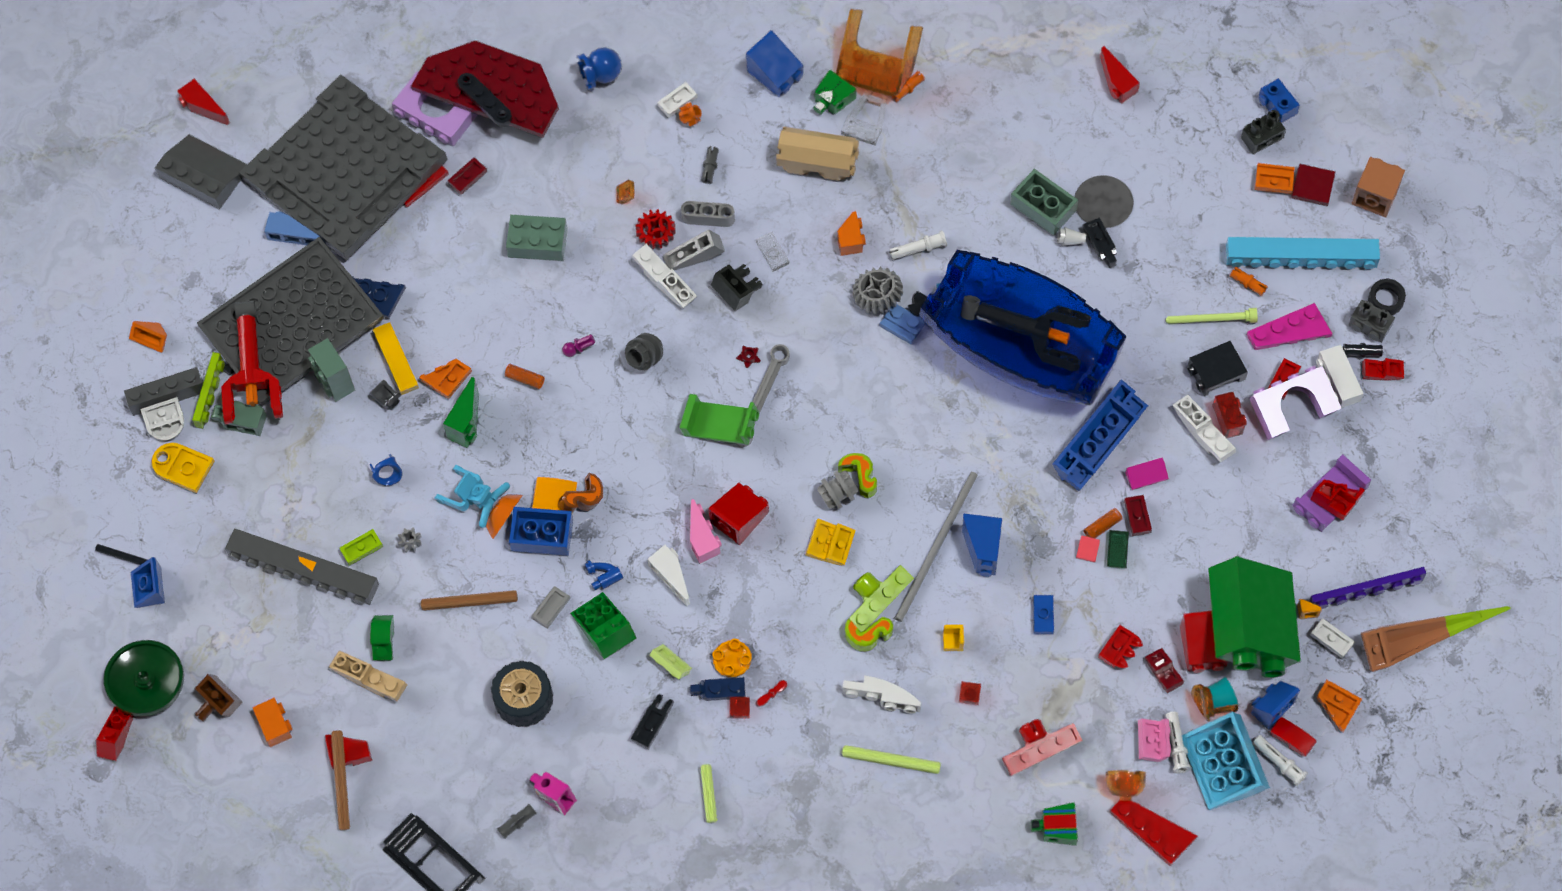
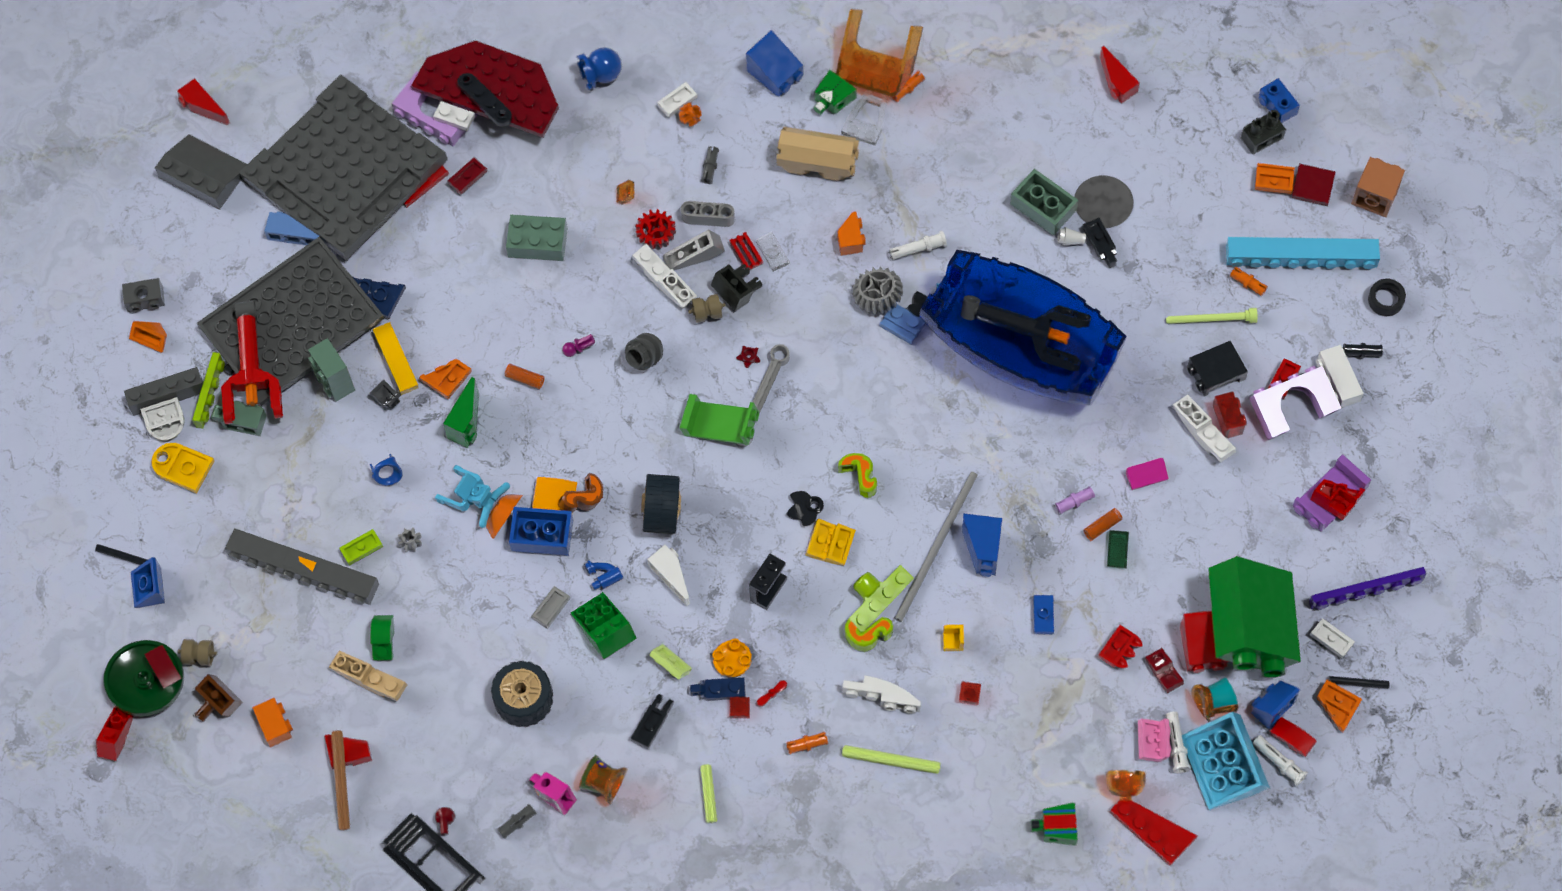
(133, 291): none -> dark grey brick
(162, 666): none -> dark red slope
(197, 652): none -> dark tan wheel
(445, 817): none -> dark red plate
(454, 116): none -> white plate
(469, 600): medium nougat axle -> none
(602, 778): none -> clear orange hat
(661, 504): none -> black wheel
(702, 540): bright pink slope -> none
(710, 307): none -> dark tan wheel
(738, 512): red slope -> none
(740, 239): none -> red tile
(767, 581): none -> black panel
(802, 508): none -> black plate
(807, 742): none -> orange pin
(837, 489): light grey piece -> none
(1040, 745): plate -> none
(1075, 500): none -> lavender pin
(1088, 548): coral slope -> none
(1099, 435): blue slope -> none
(1138, 515): dark red plate -> none
(1296, 326): dark pink wing -> none
(1308, 609): light orange slope -> none
(1359, 682): none -> black bar
(1371, 321): dark grey brick -> none
(1383, 370): red slope -> none
(1399, 641): nougat plate -> none

